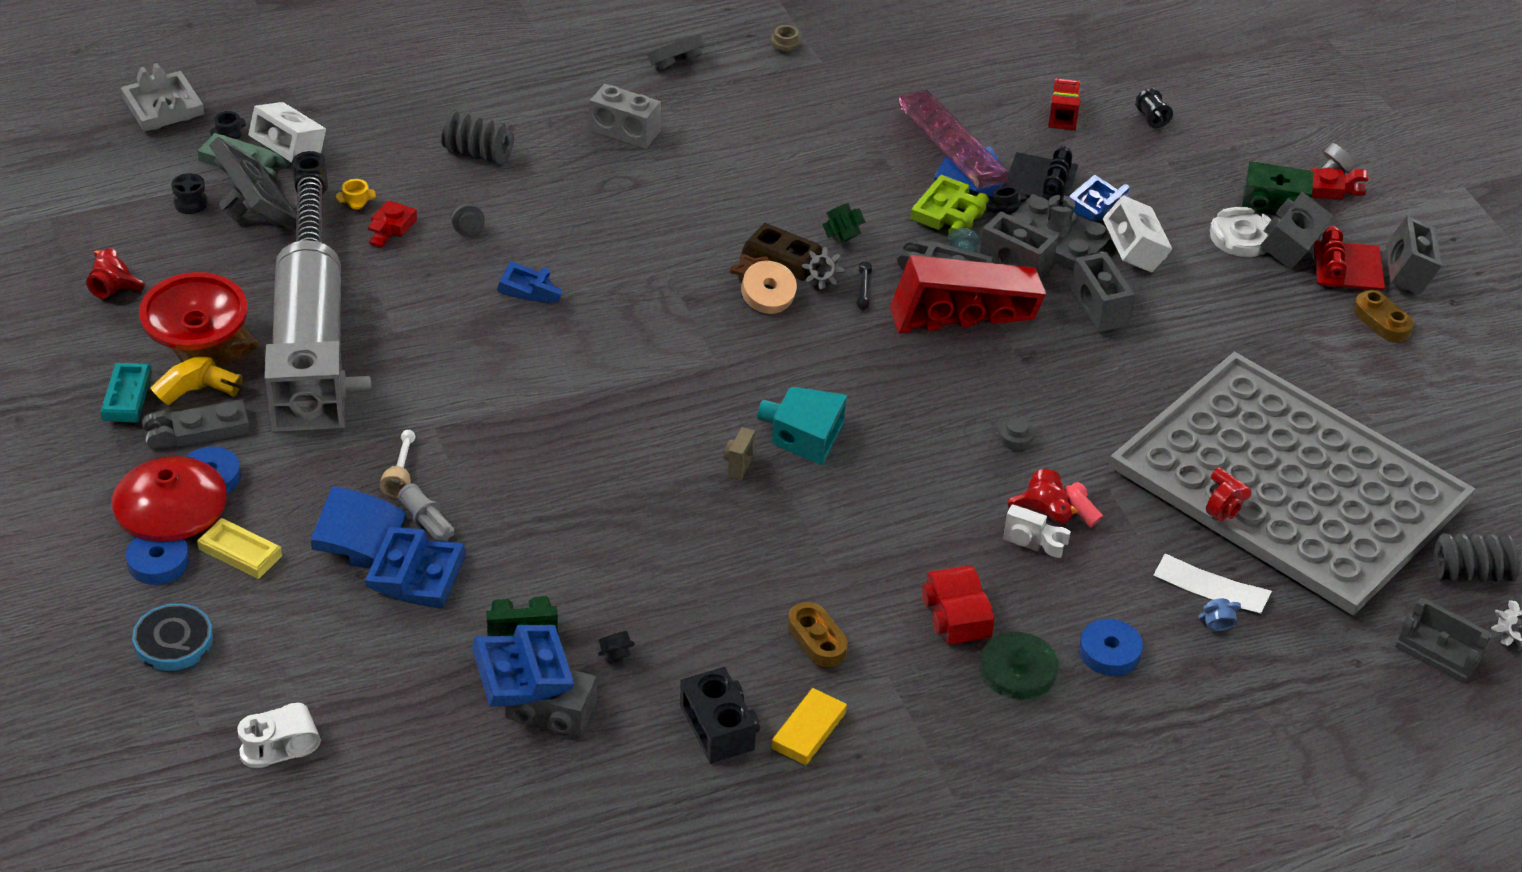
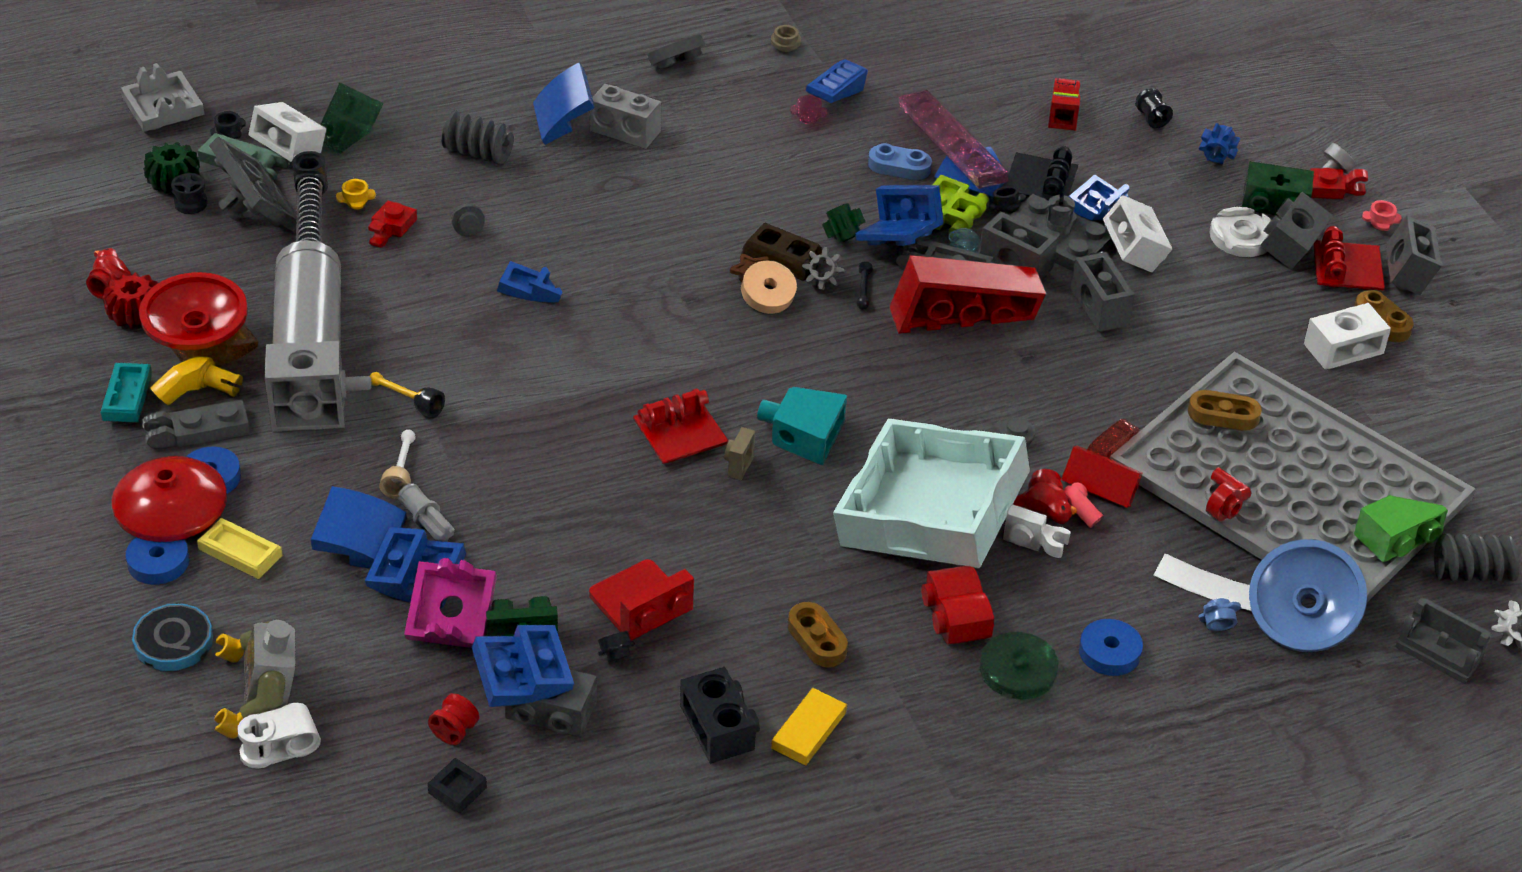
(124, 298): none -> red gear
(167, 163): none -> dark green gear
(267, 670): none -> torso
(349, 118): none -> clear green slope
(427, 401): none -> black hinge
(444, 580): none -> dark pink piece
(453, 719): none -> red wheel
(457, 785): none -> black plate
(562, 101): none -> blue slope
(643, 597): none -> red bracket
(680, 426): none -> red hinge
(809, 109): none -> clear pink plate
(839, 81): none -> blue slope
(899, 162): none -> medium blue plate
(904, 214): none -> blue bracket
(932, 492): none -> light aqua tile
(1102, 476): none -> red tile
(1113, 438): none -> clear red beam
(1219, 143): none -> blue gear
(1224, 410): none -> pearl gold plate
(1308, 571): none -> medium blue dish
(1347, 336): none -> white brick
(1382, 215): none -> coral plate
(1399, 525): none -> bright green slope

